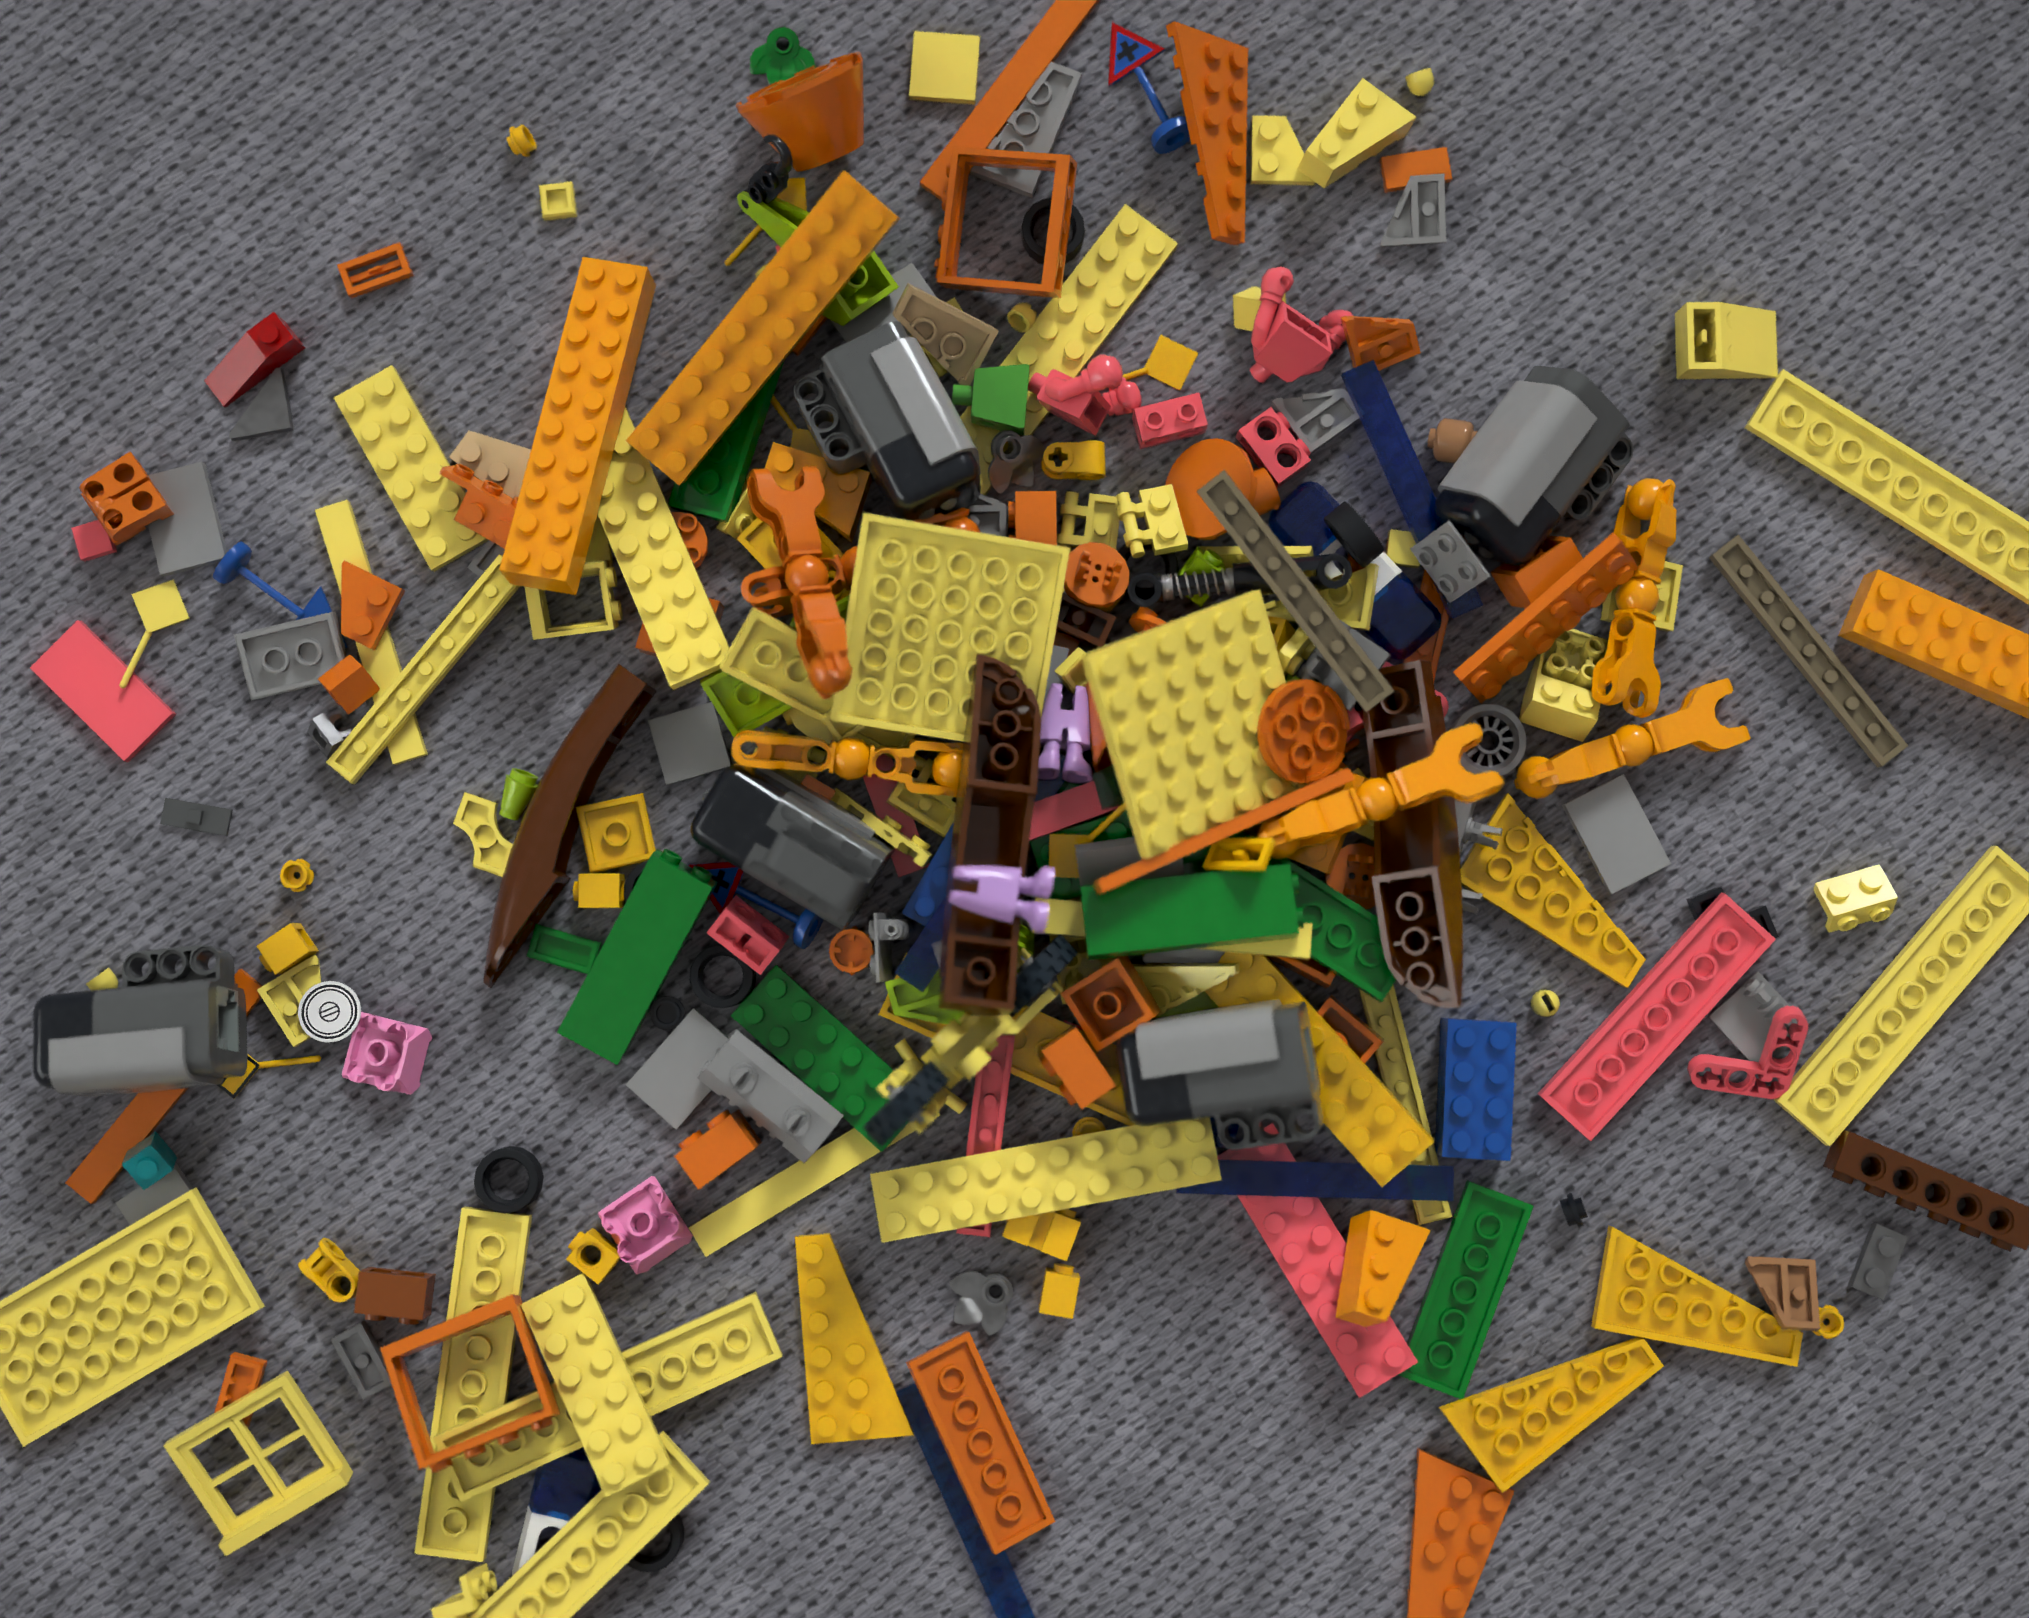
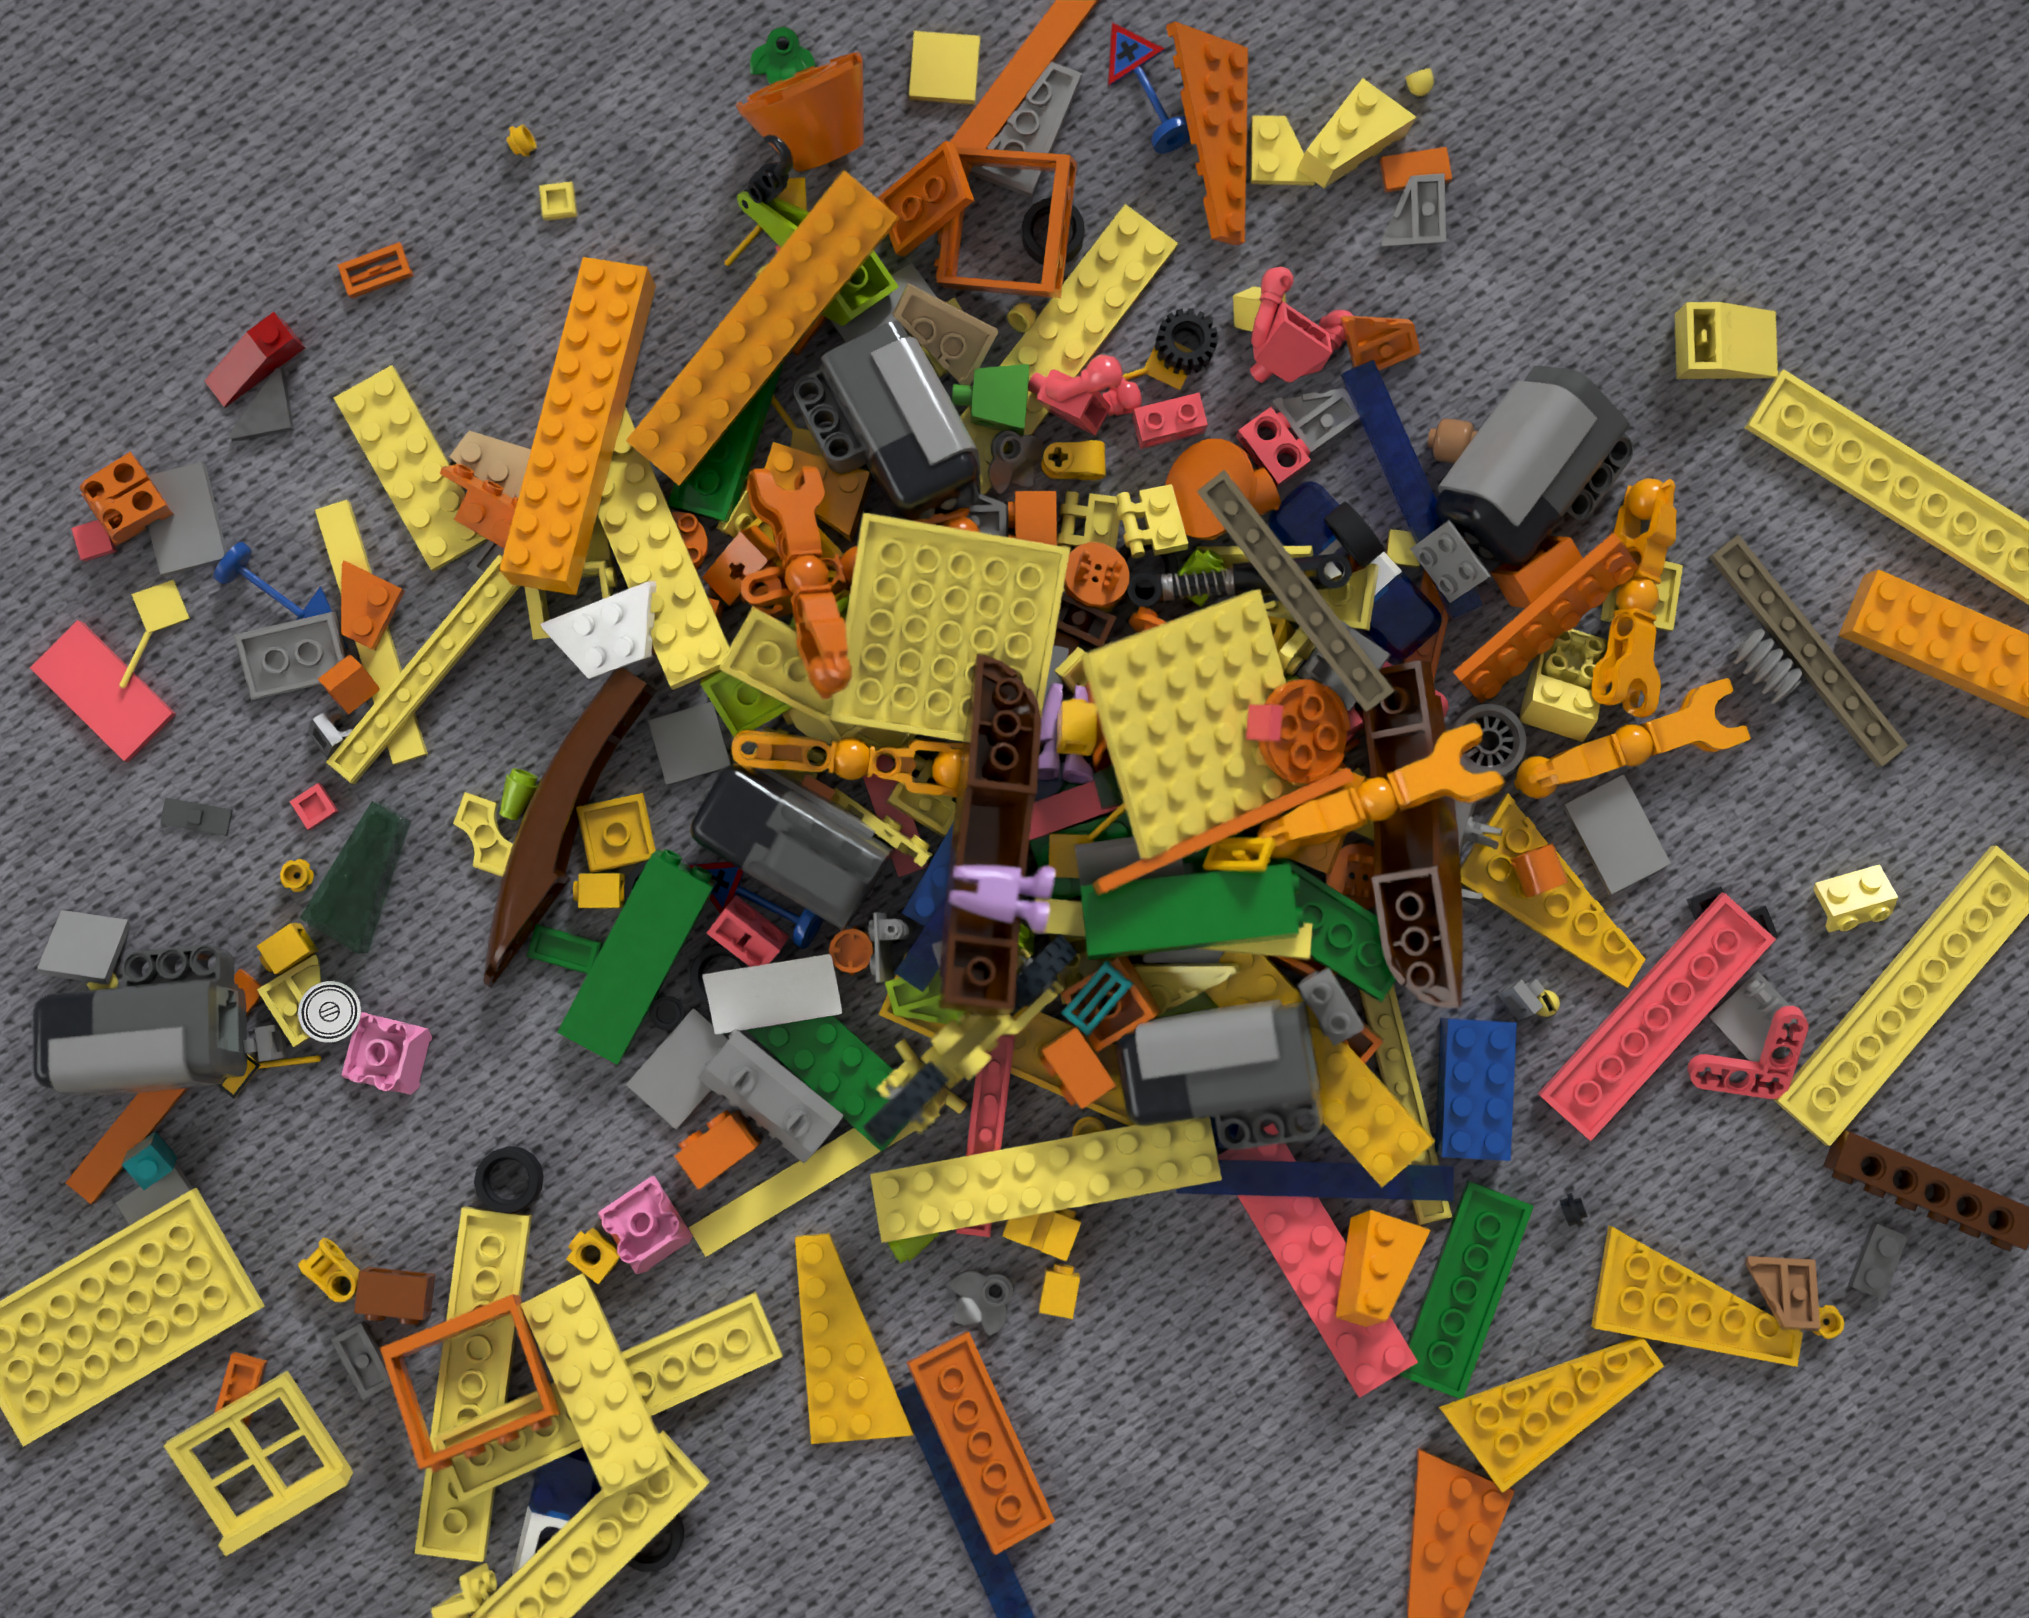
(84, 947): none -> light grey tile
(268, 1043): none -> light grey tile
(314, 806): none -> coral tile
(355, 886): none -> clear green wedge
(607, 631): none -> white wing
(746, 554): none -> orange brick
(772, 994): none -> white sticker
(909, 1248): none -> lime cone
(927, 198): none -> orange plate
(1076, 727): none -> yellow brick
(1116, 976): none -> teal tile
(1186, 322): none -> black tyre
(1264, 722): none -> coral tile
(1330, 1006): none -> light grey bracket
(1521, 998): none -> light grey tile
(1539, 870): none -> orange piece
(1767, 665): none -> light grey piece

